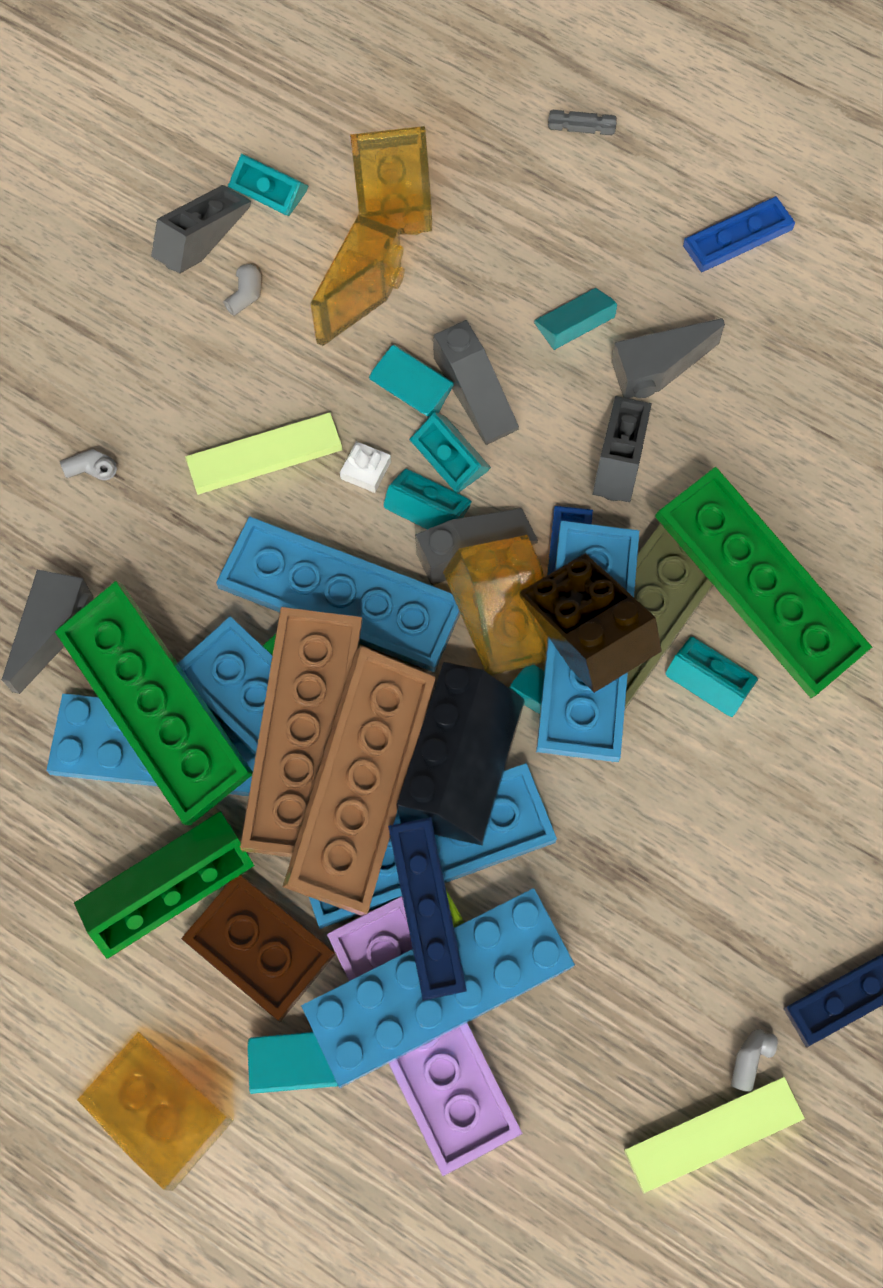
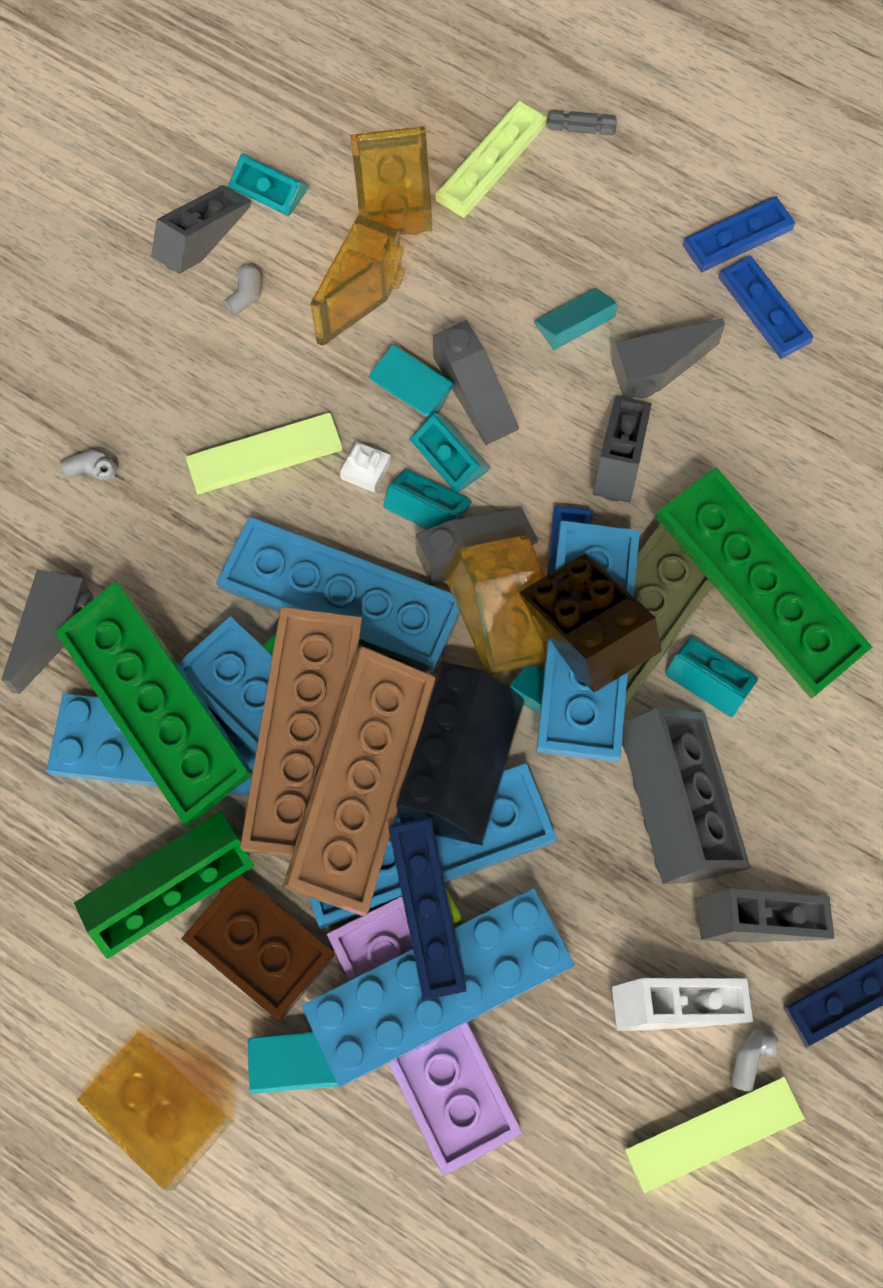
(491, 159): none -> yellowish green tile
(681, 1003): none -> white slope
(683, 796): none -> dark grey slope
(764, 916): none -> dark grey slope
(766, 307): none -> blue tile

